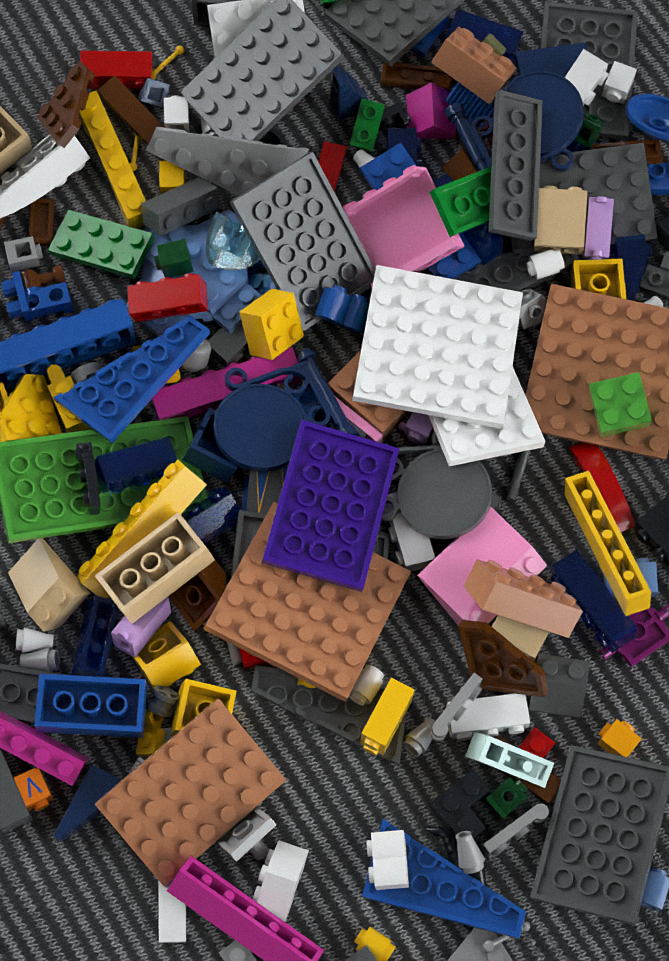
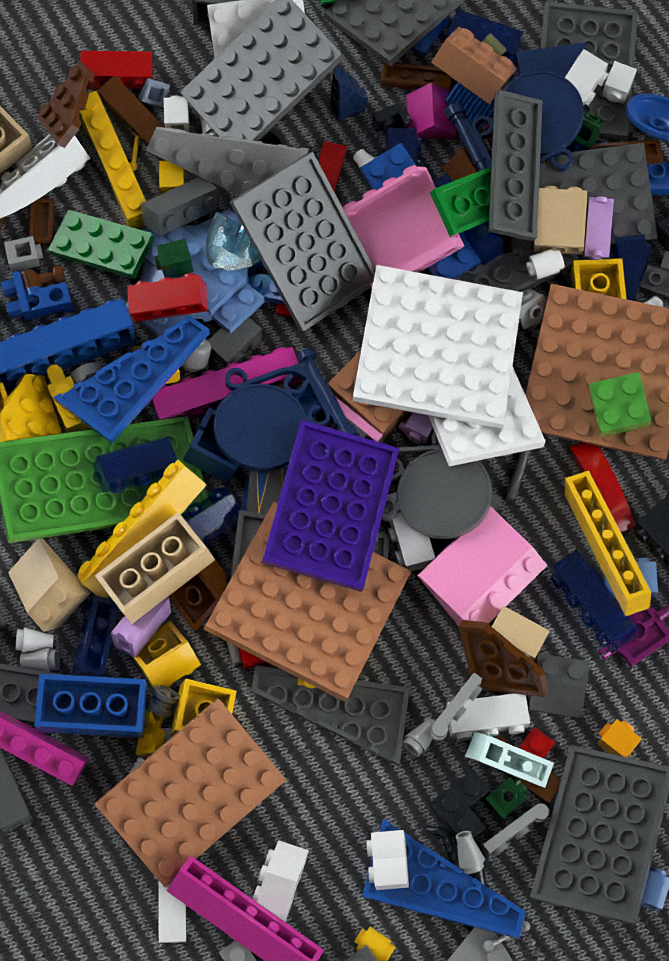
(34, 789): orange brick -> none
(83, 807): dark blue slope -> none
(88, 476): black hinge -> none
(178, 51): yellow hinge -> none
(247, 836): light grey tile -> none
(271, 324): yellow brick -> none
(343, 309): blue brick -> none
(367, 124): green hinge -> none
(367, 685): white brick -> none
(386, 717): yellow brick -> none
(522, 597): nougat brick -> none

